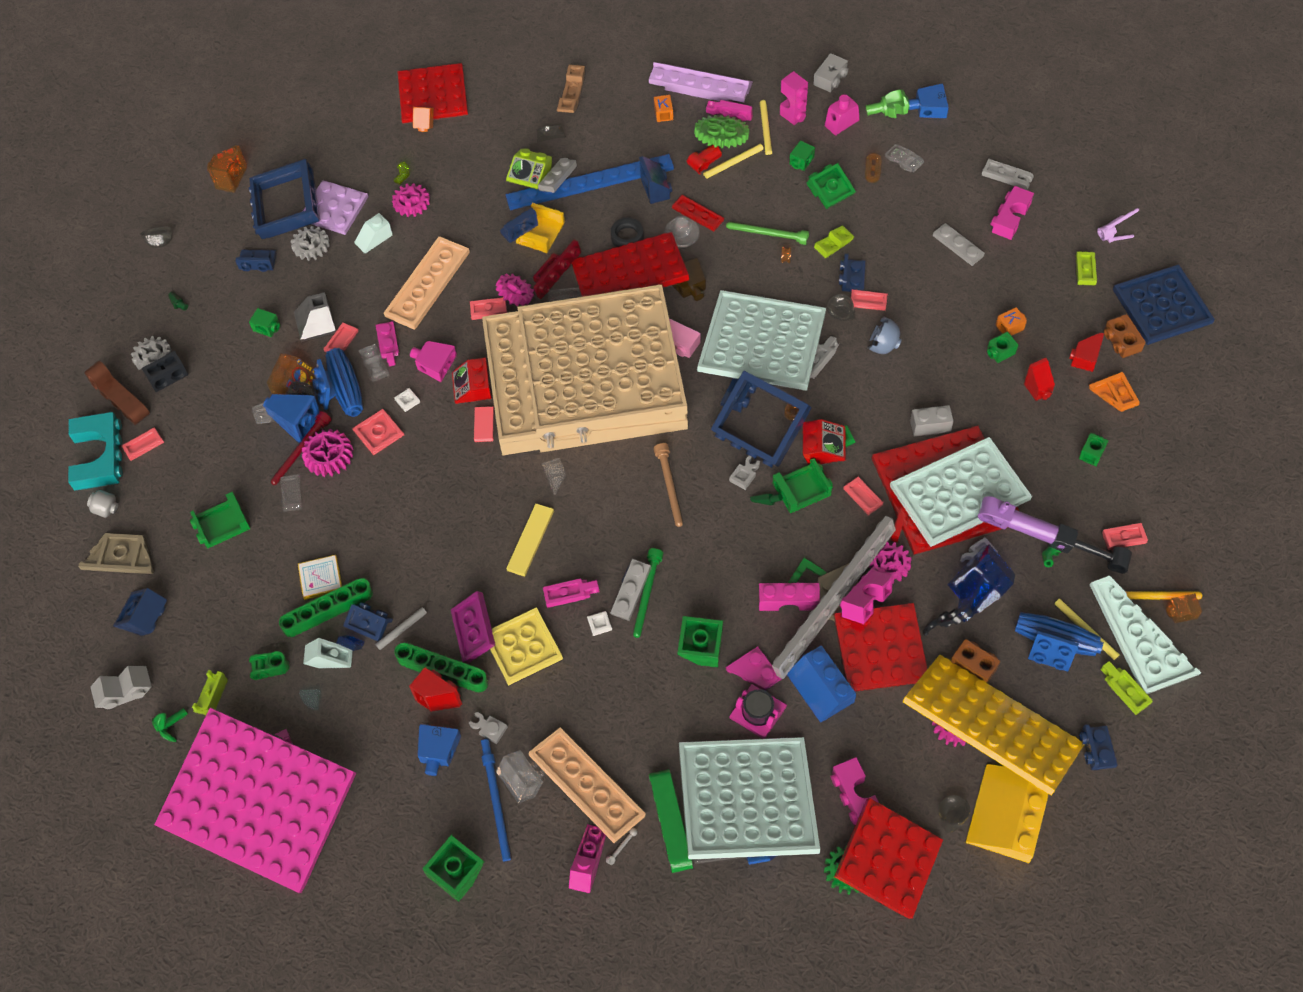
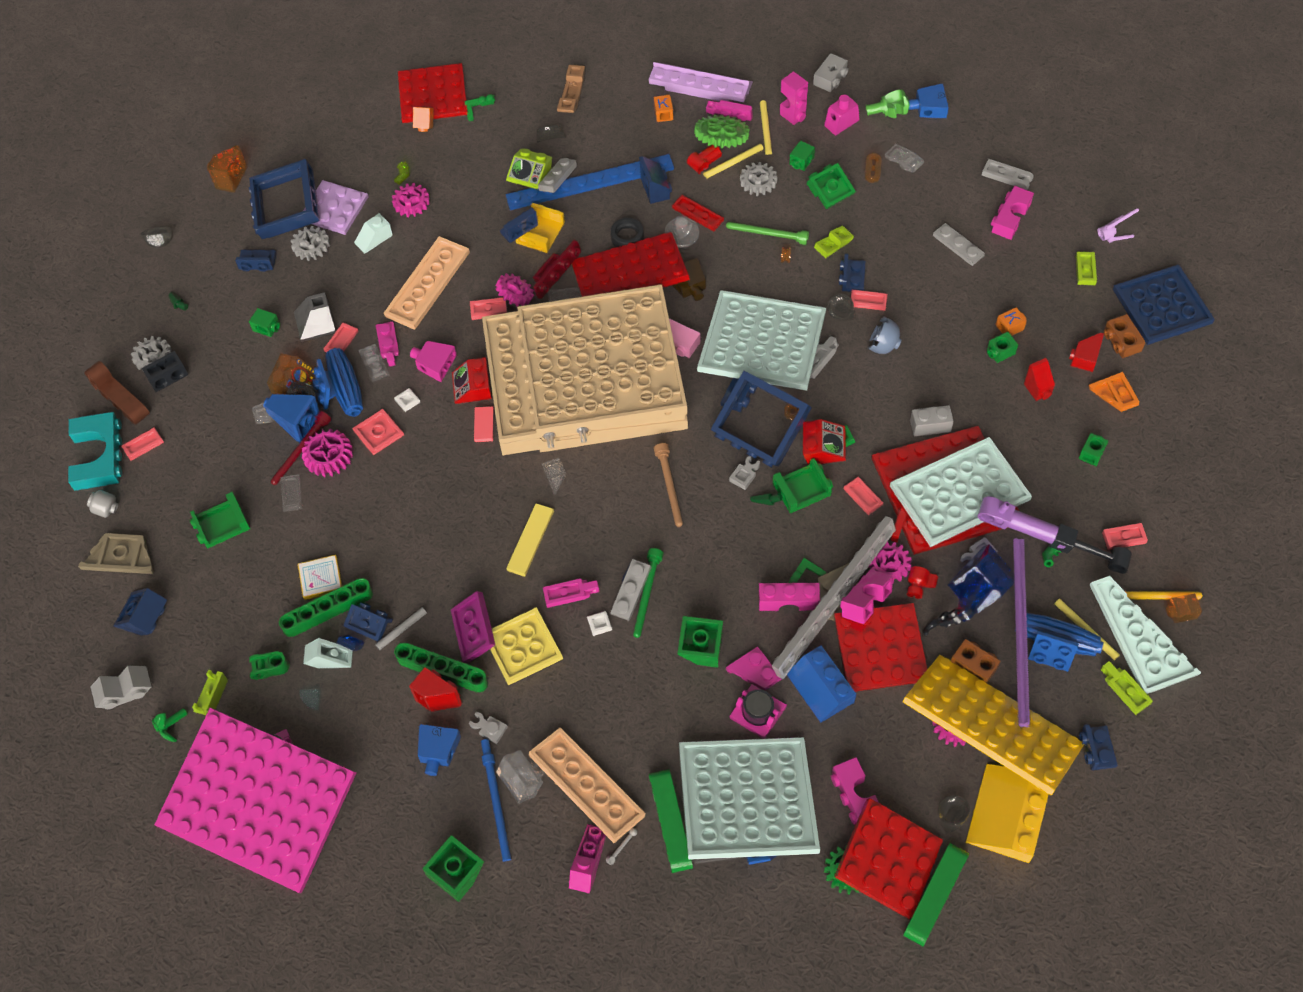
(482, 100): none -> green piece
(758, 178): none -> light grey gear
(919, 578): none -> red piece
(936, 894): none -> green beam
(1021, 633): none -> medium lavender axle

